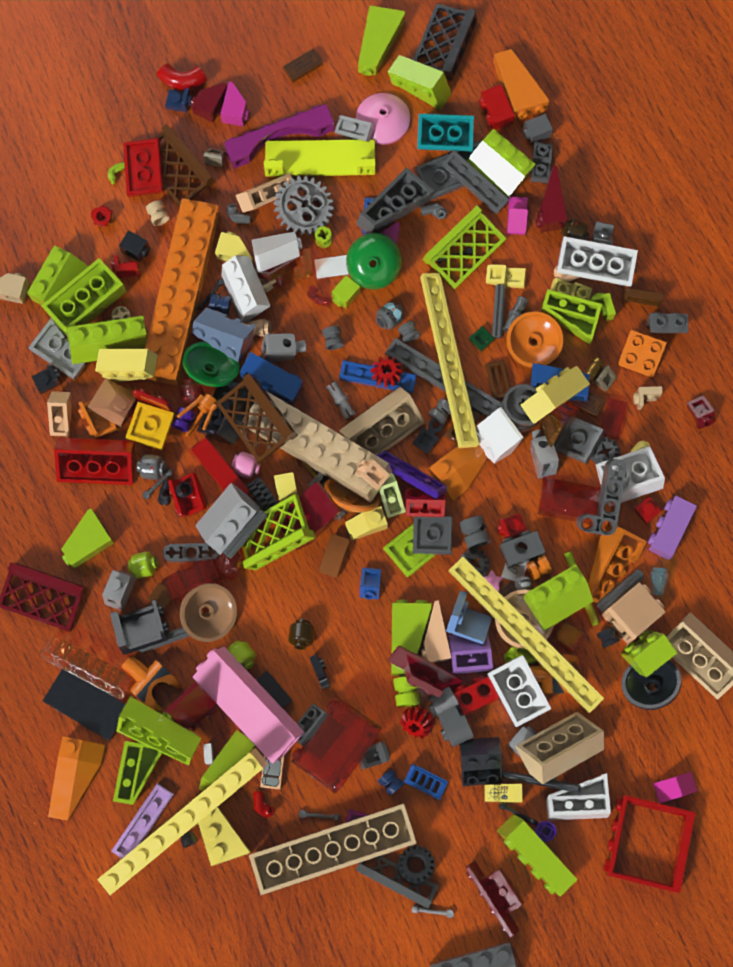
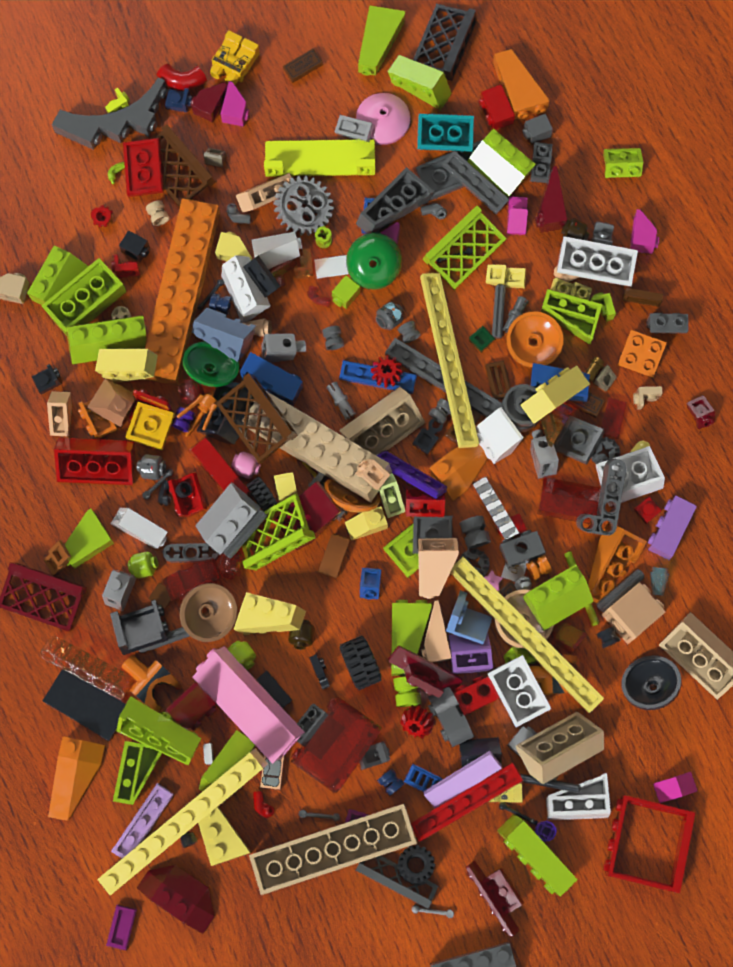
(54, 349): light grey wing -> none
(58, 558): none -> dark orange slope
(116, 125): none -> dark grey arch
(118, 104): none -> neon yellow bracket
(121, 927): none -> magenta tile
(139, 527): none -> white slope
(179, 895): none -> dark red wedge
(234, 58): none -> yellow hips
(261, 276): none -> black plate
(267, 615): none -> light yellow wedge
(312, 122): magenta arch -> none
(360, 662): none -> black tyre
(435, 564): none -> light nougat slope
(462, 779): none -> lavender tile
(466, 802): none -> red plate
(495, 508): none -> sticker
(623, 162): none -> lime bracket
(643, 234): none -> dark pink slope
(648, 652): lime slope -> none

